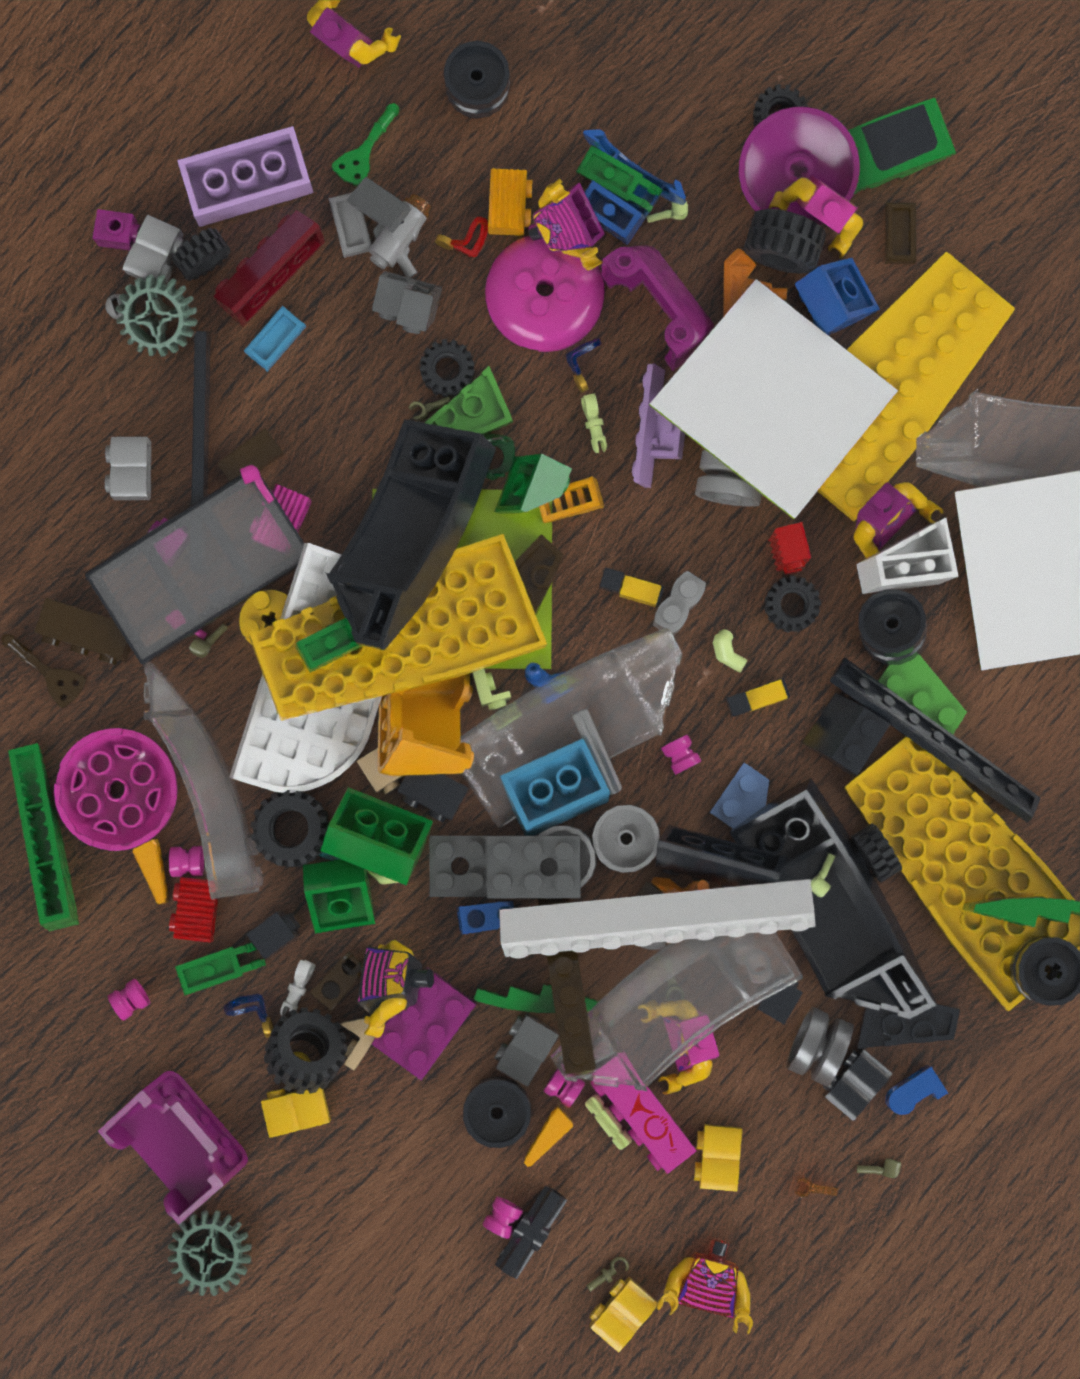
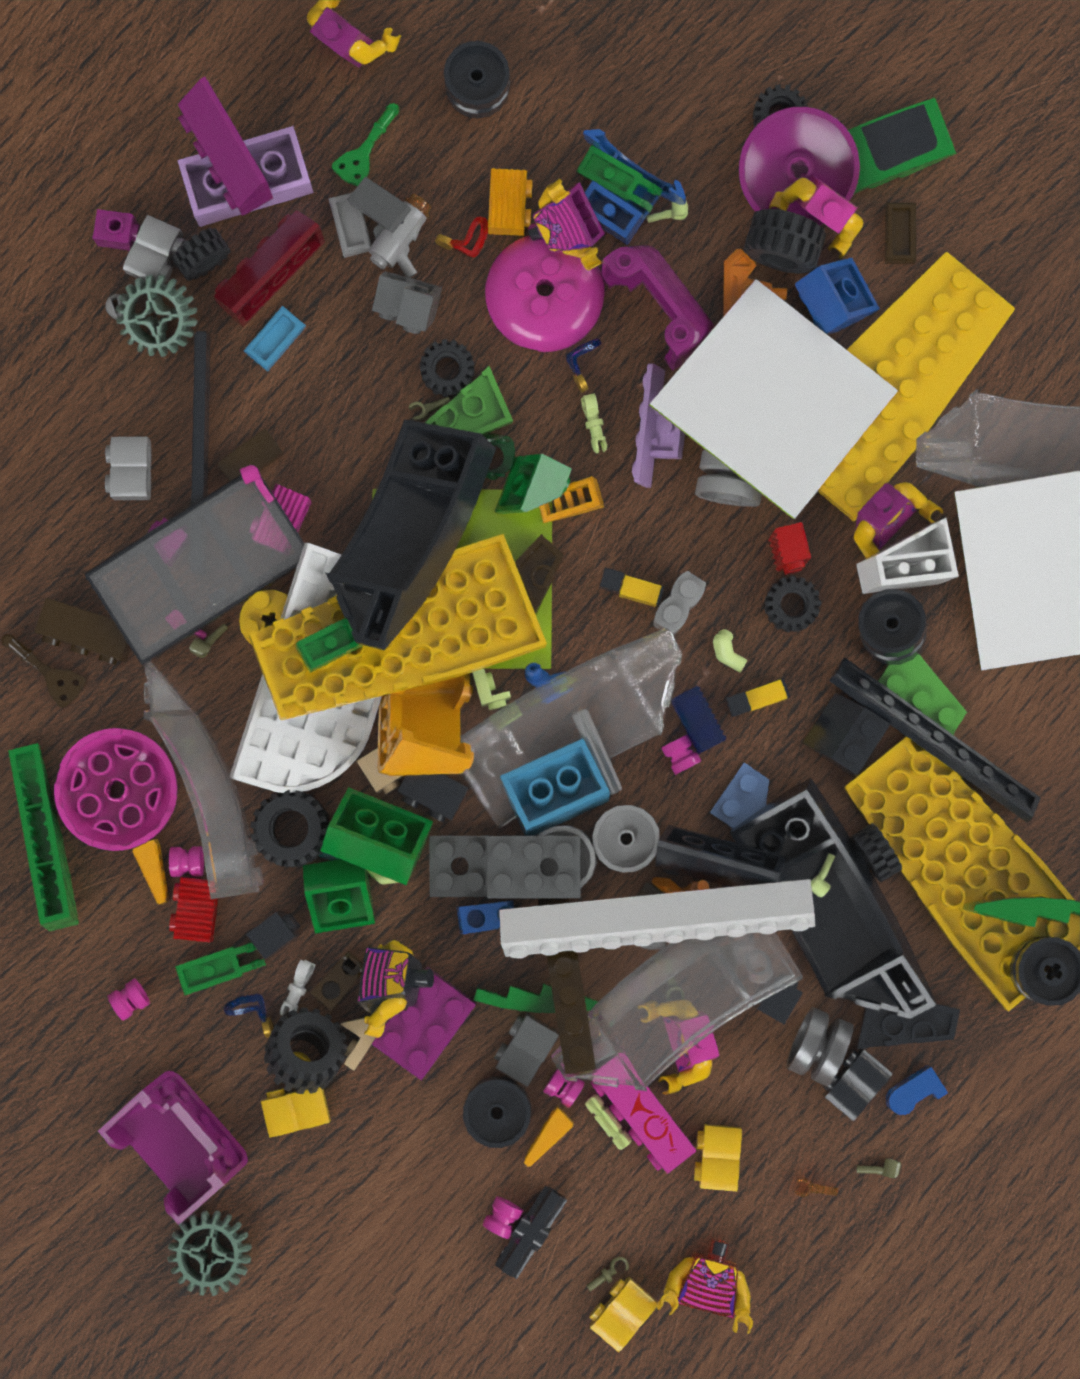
(224, 148): none -> magenta slope
(698, 719): none -> clear blue brick

